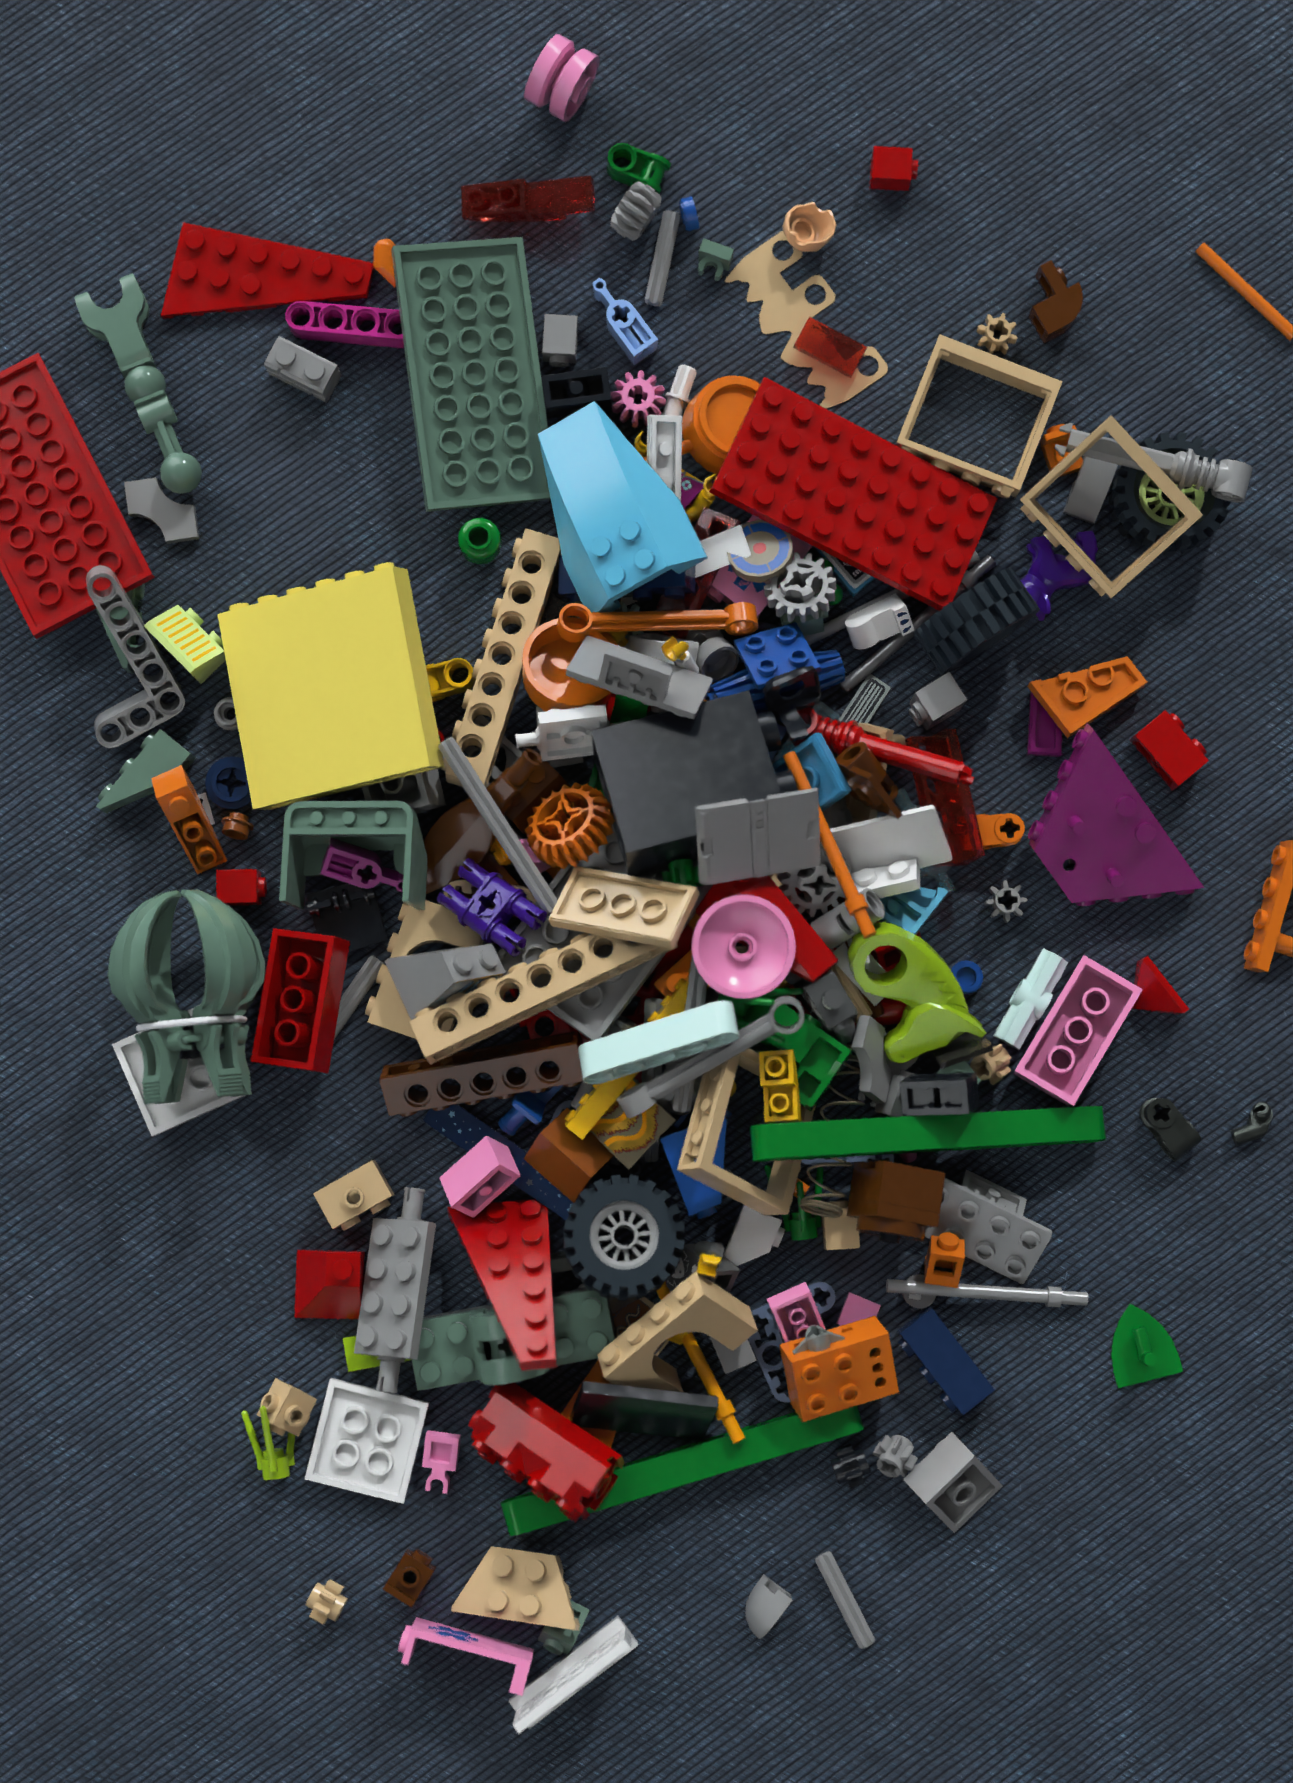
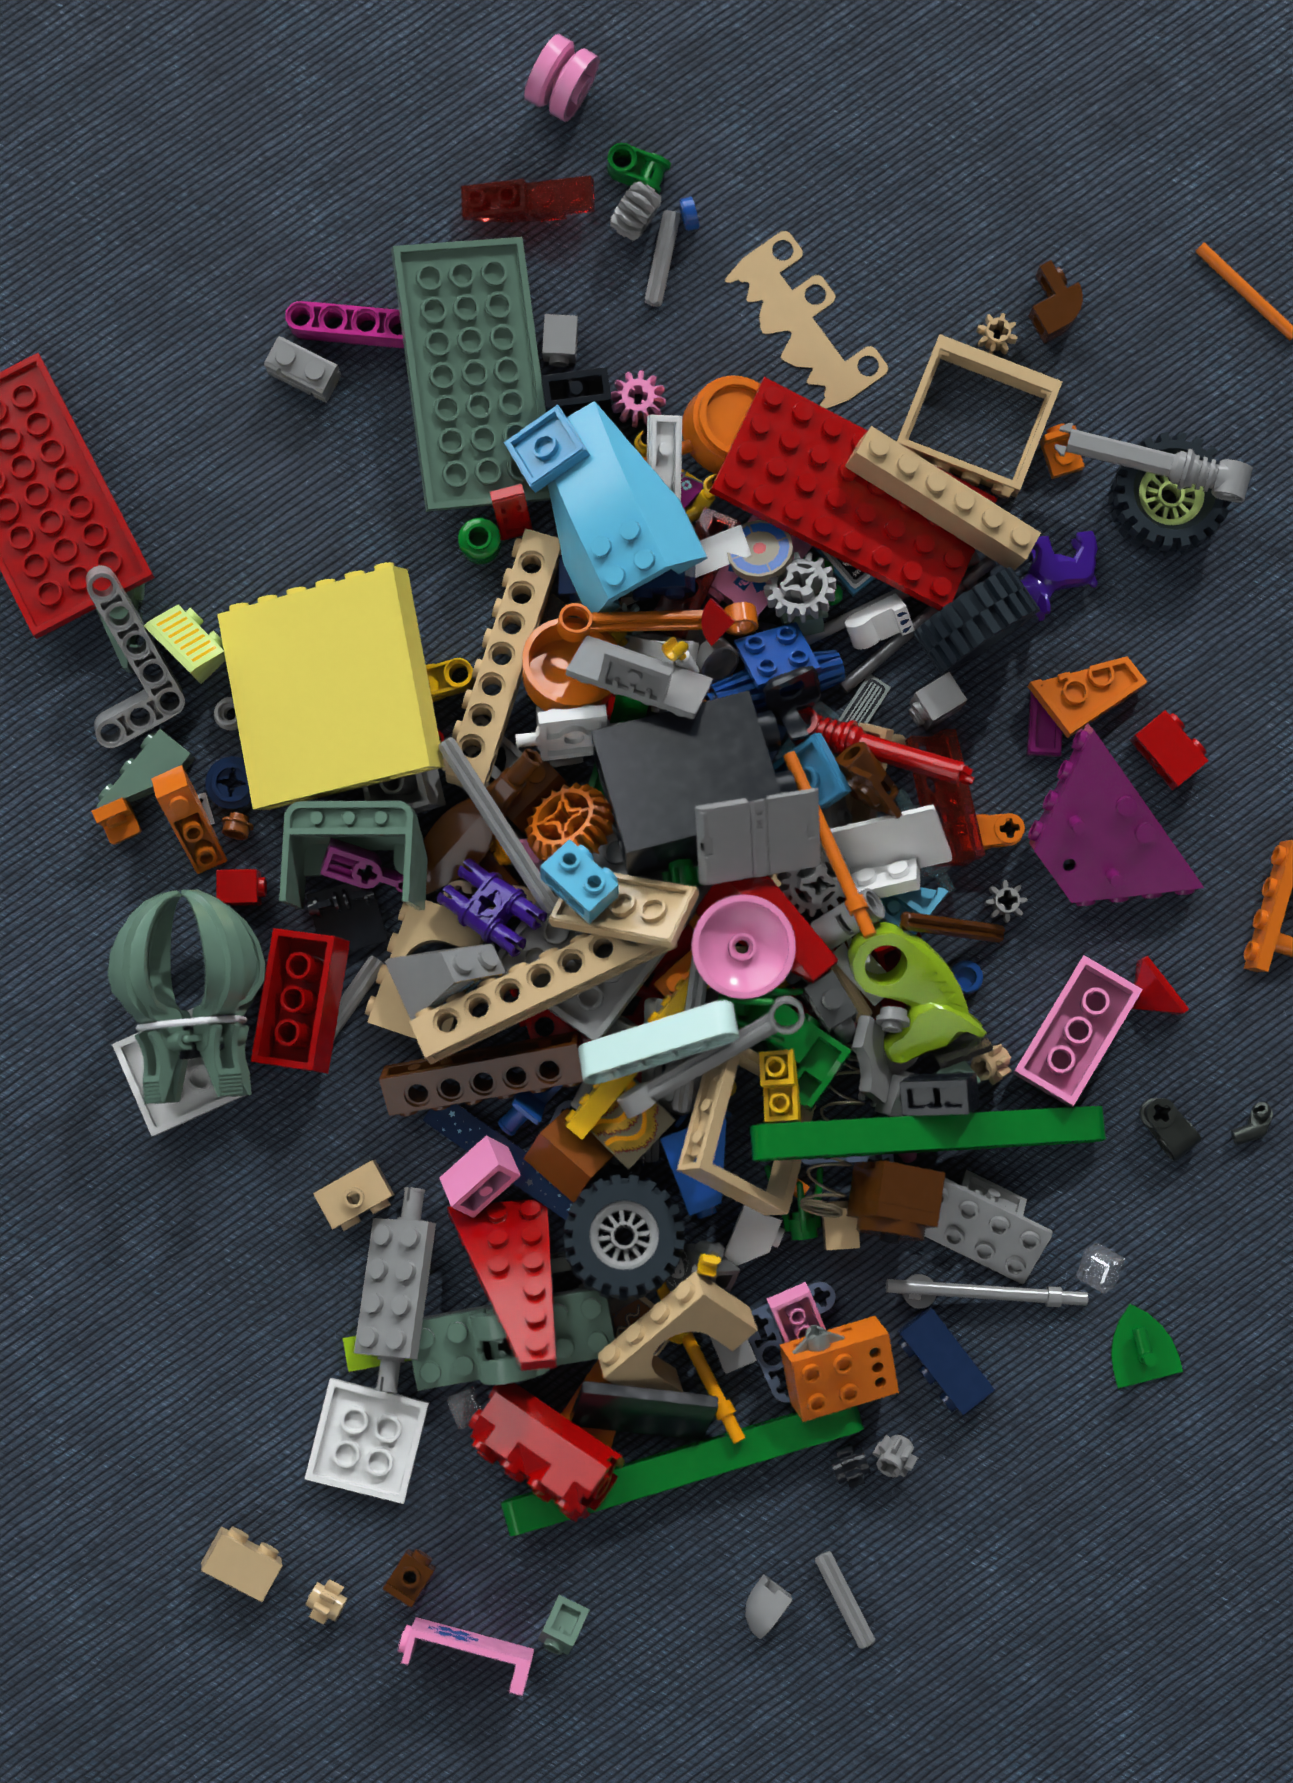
(117, 820): none -> orange bracket
(143, 381): sand green piece -> none
(148, 501): light grey tile -> none
(242, 1563): none -> tan brick
(245, 273): red wing -> none
(272, 1460): lime plant -> none
(287, 1408): tan brick -> none
(329, 1284): red slope -> none
(383, 260): orange arm -> none
(441, 1455): bright pink plate -> none
(464, 1406): none -> clear slope
(511, 511): none -> red plate
(519, 1589): tan wing -> none
(546, 448): none -> dark azure tile
(572, 1673): white fence -> none
(580, 880): none -> medium azure brick
(632, 336): light blue piece -> none
(680, 390): white axle -> none
(714, 255): sand green tile -> none
(715, 621): none -> red tile
(808, 227): light nougat hair -> none
(830, 347): clear red plate -> none
(856, 1309): bright pink tile -> none
(892, 168): red brick -> none
(893, 1019): none -> light grey plate
(942, 499): none -> tan brick
(944, 1252): orange brick -> none
(951, 927): none -> reddish brown axle
(952, 1482): light grey slope -> none
(1030, 999): light aqua piece -> none
(1077, 556): tan window -> none
(1089, 489): light grey slope -> none
(1100, 1268): none -> clear slope

